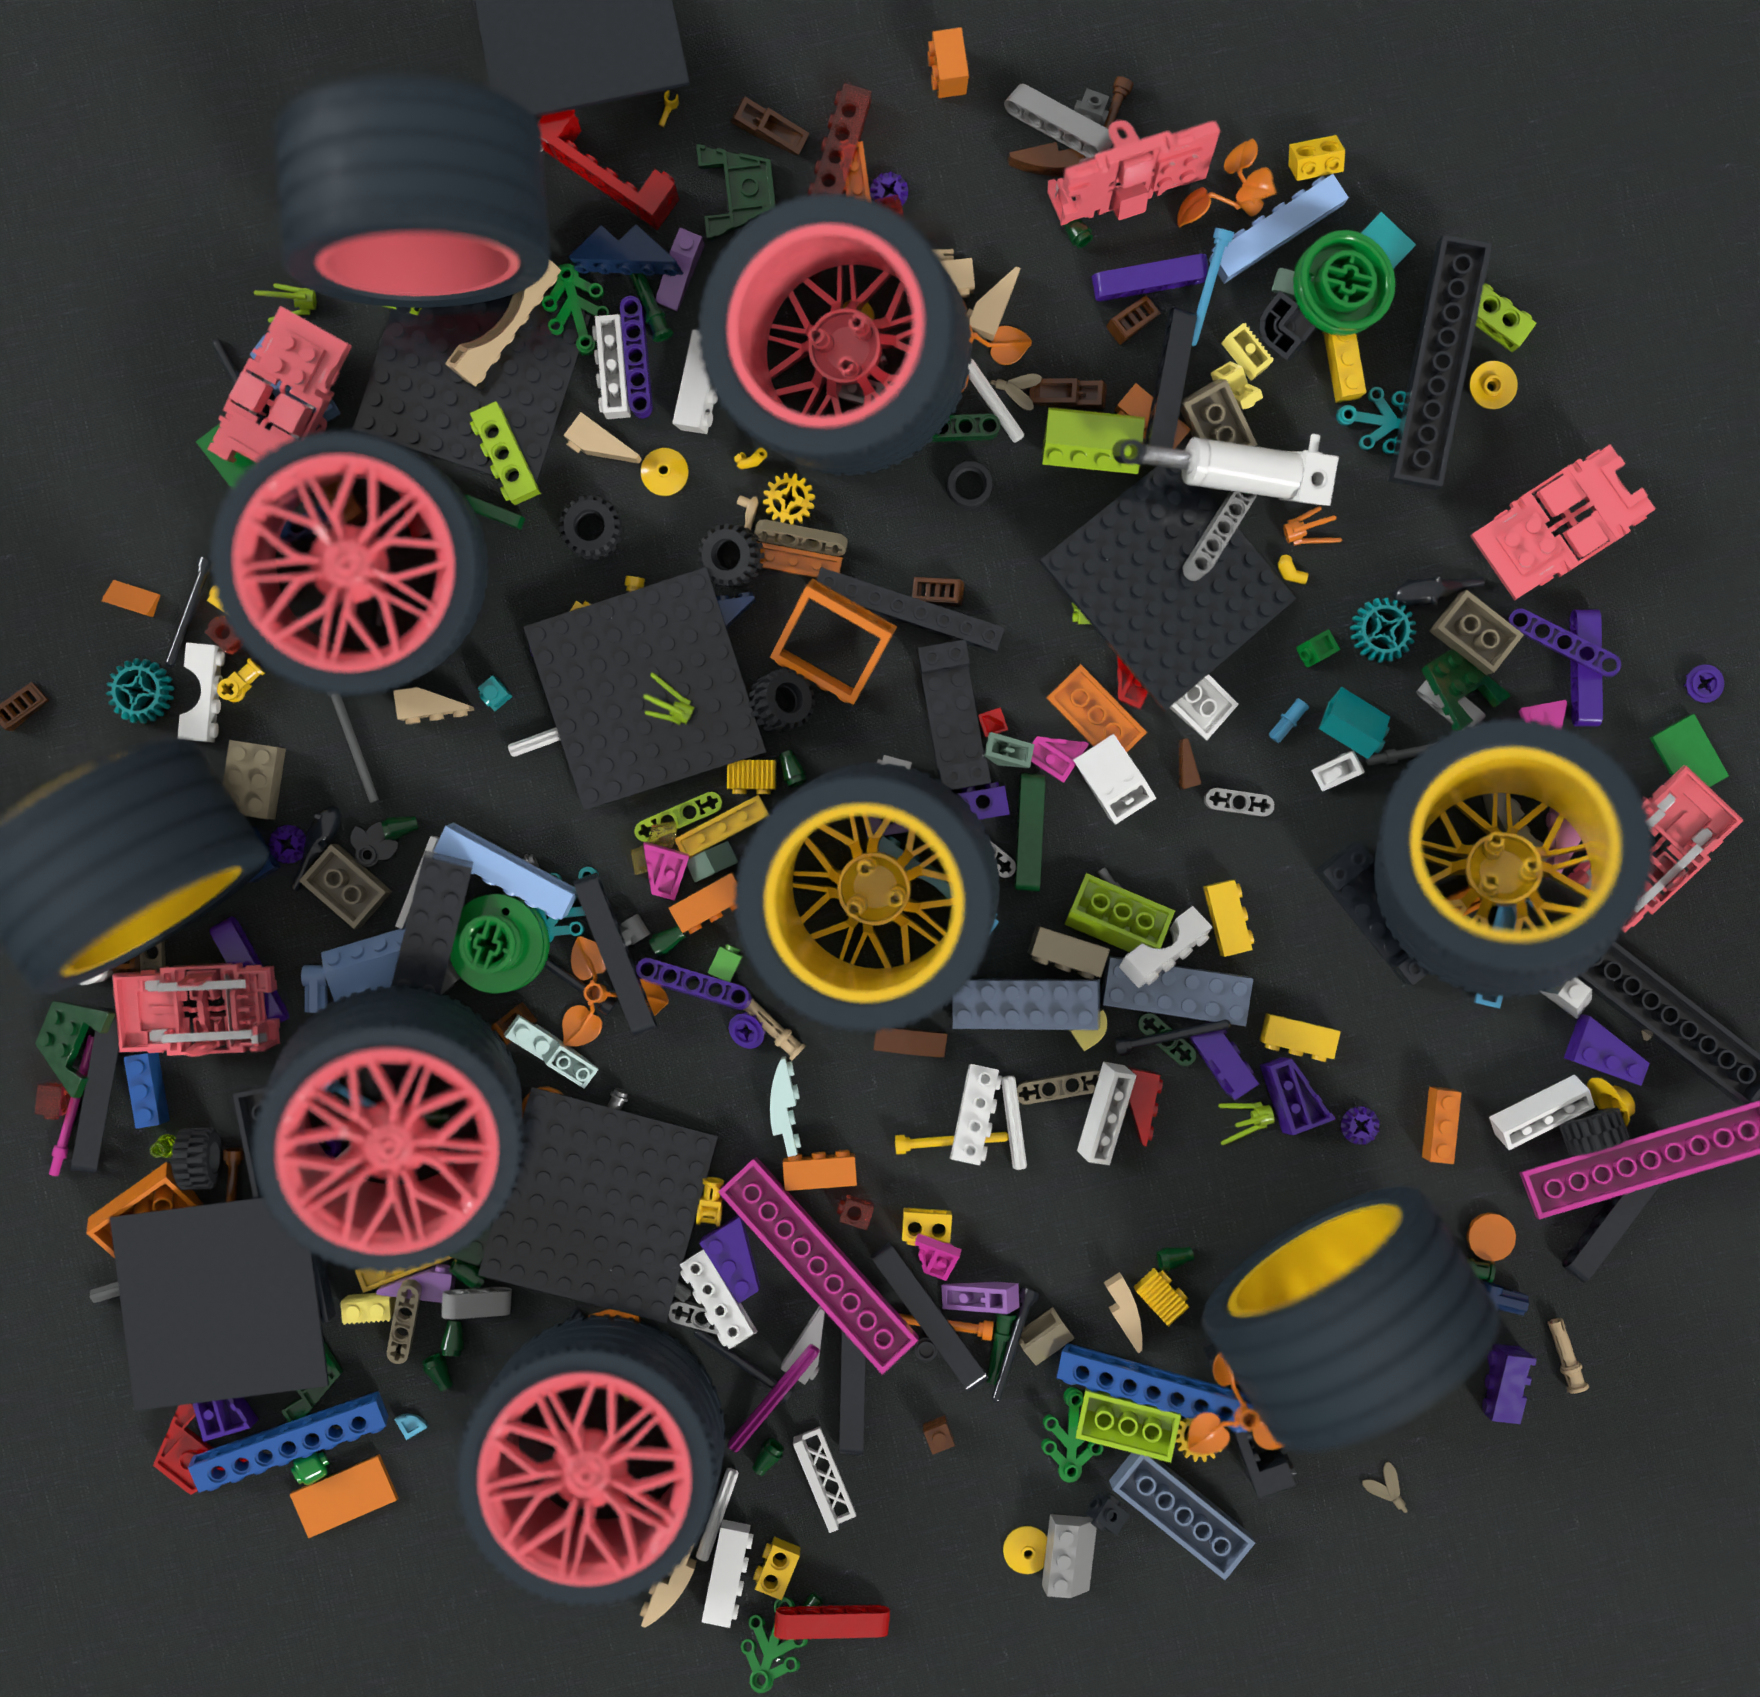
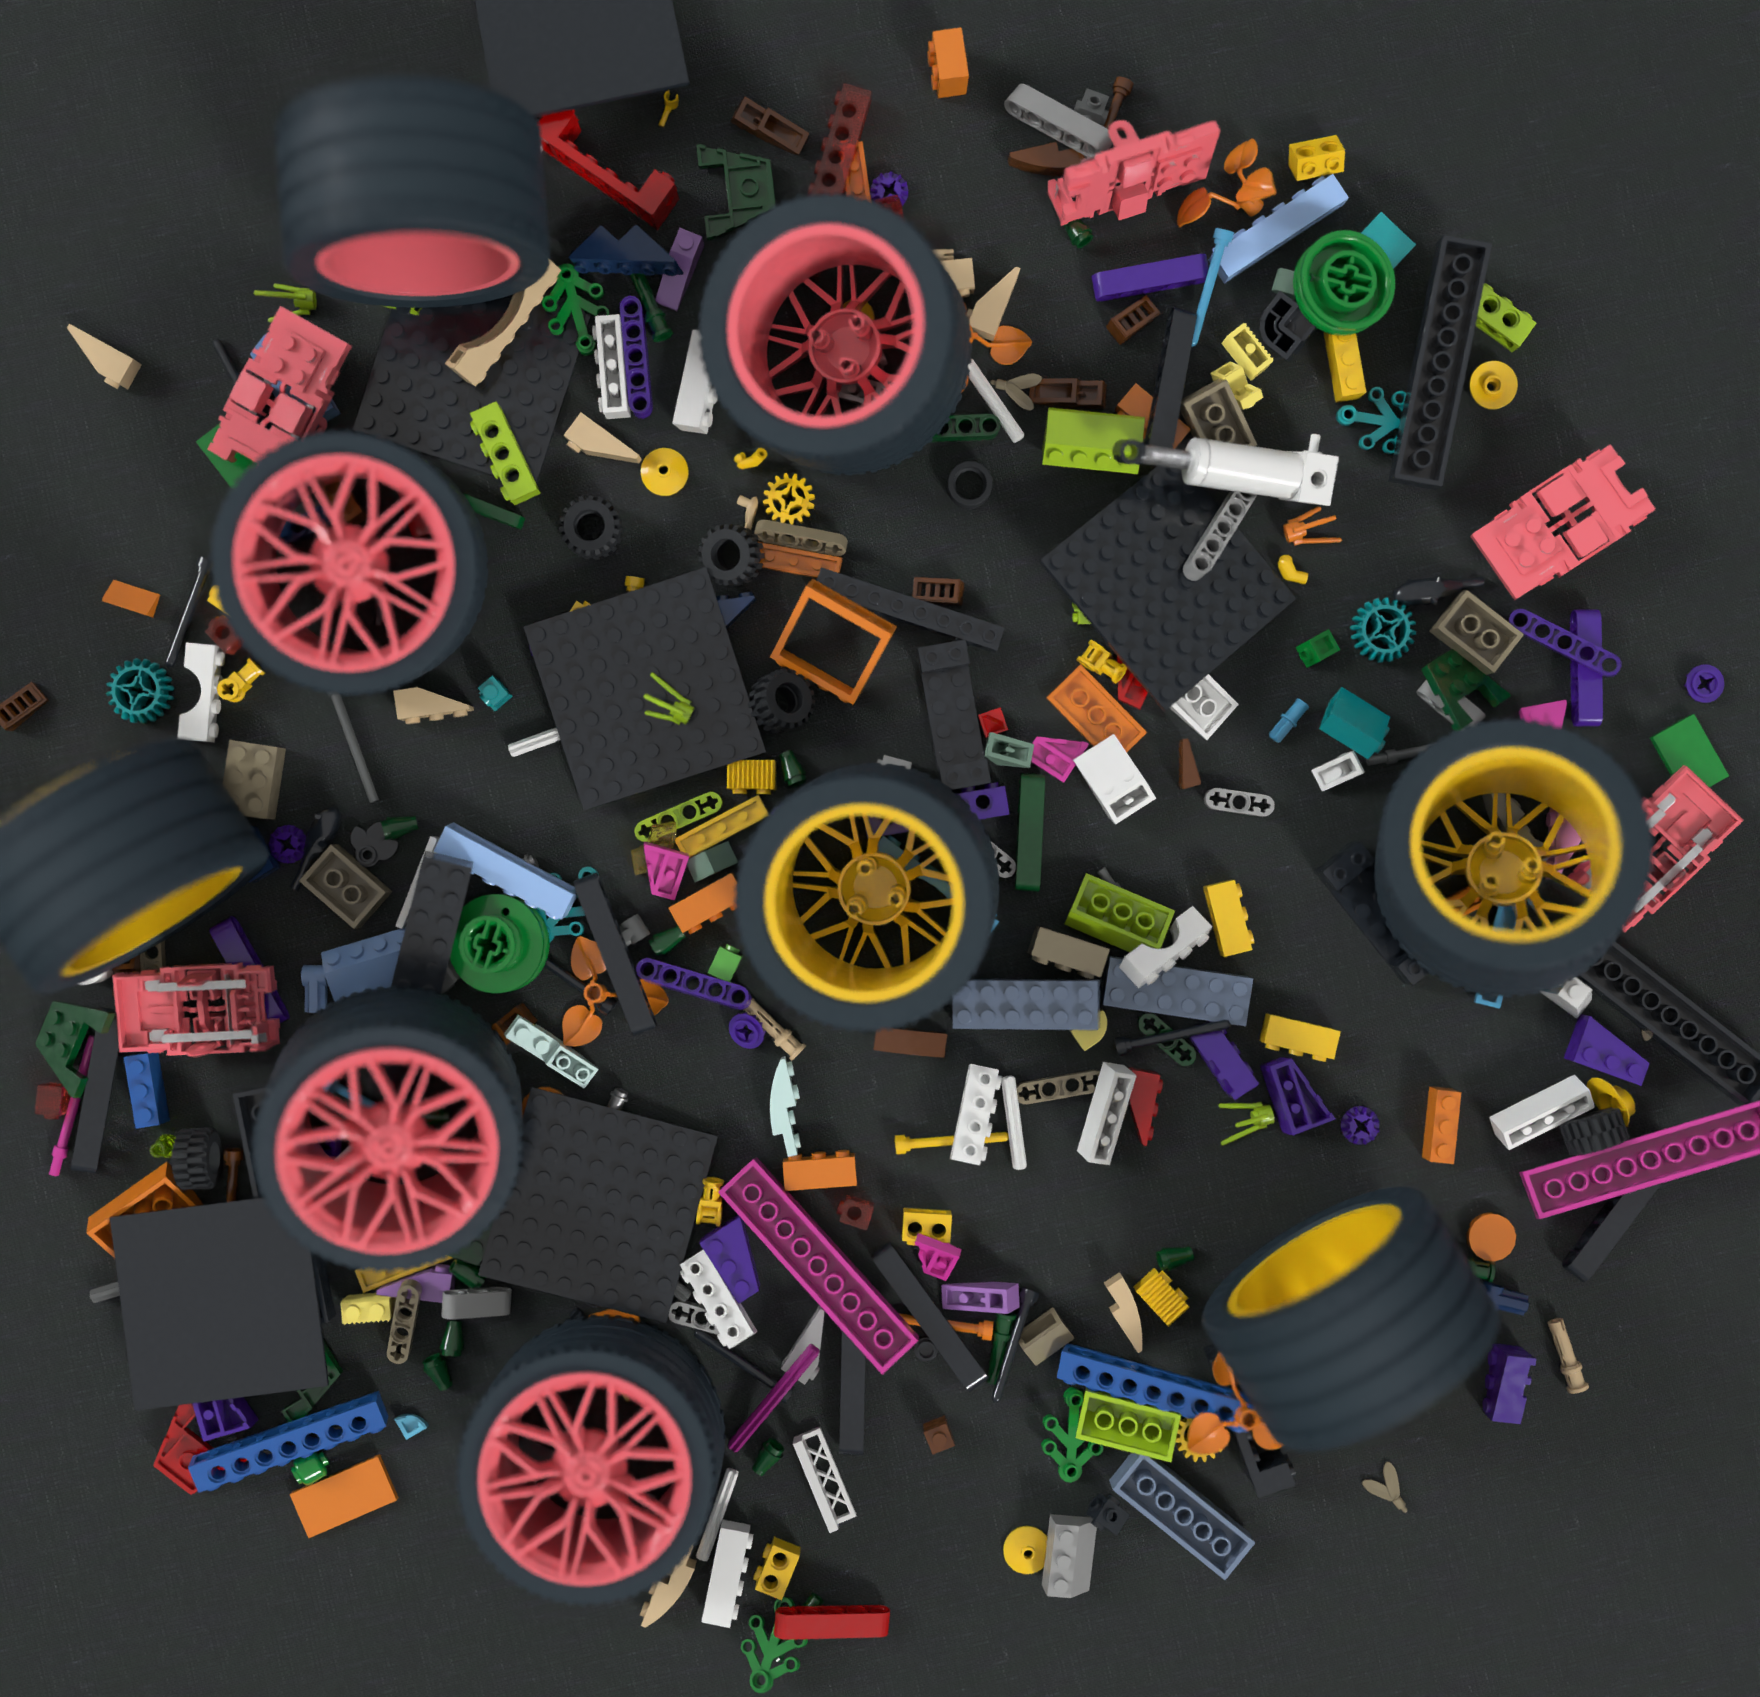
(107, 361): none -> tan slope
(1101, 661): none -> yellow connector

